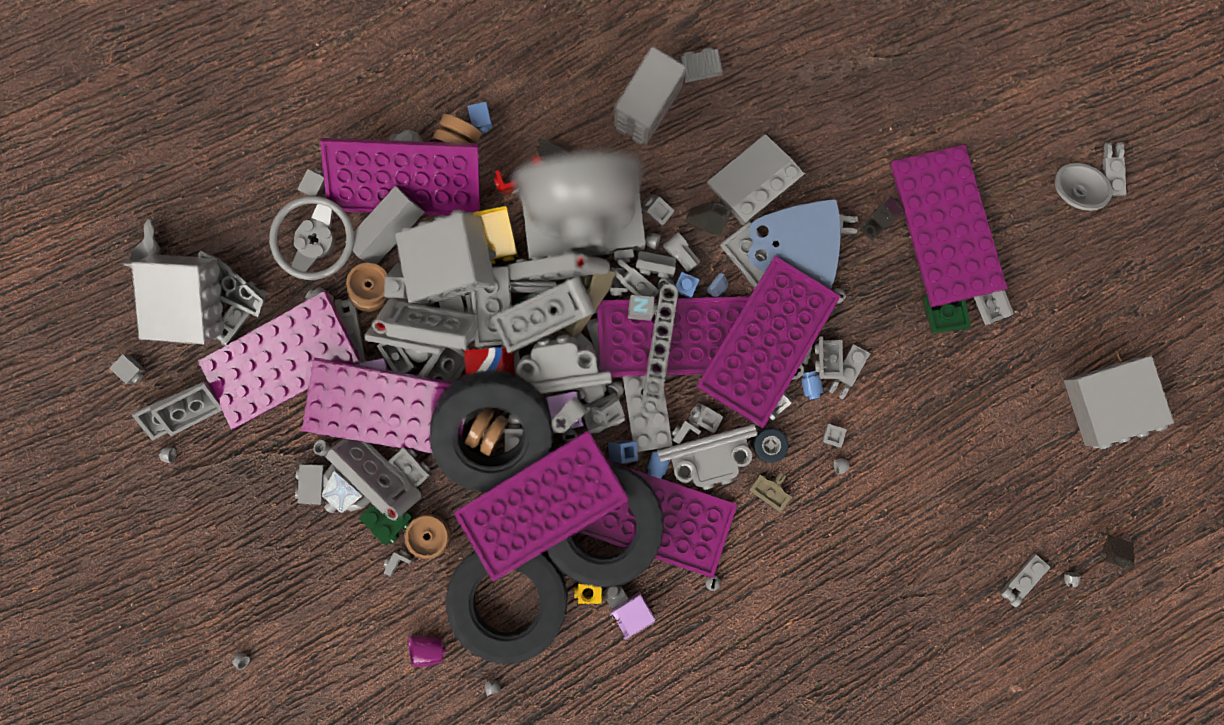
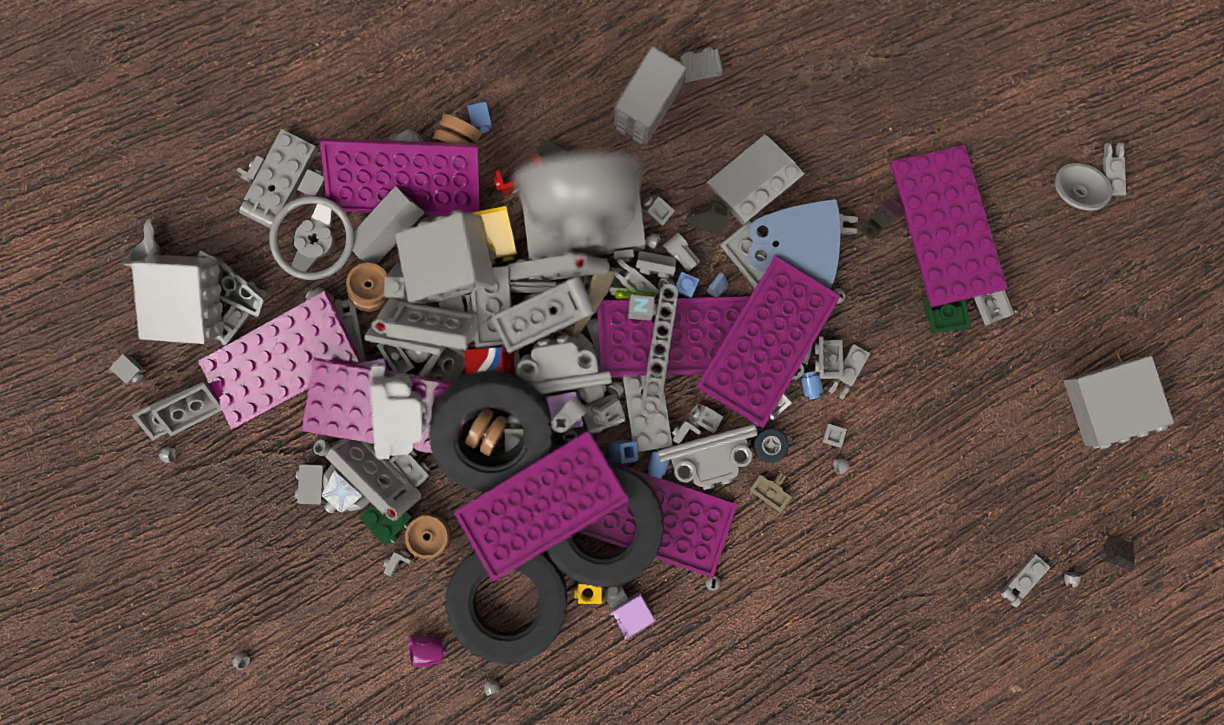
(254, 168): none -> light grey bracket
(283, 169): none -> light grey hinge
(395, 414): none -> brick
(626, 294): none -> clear neon green piece

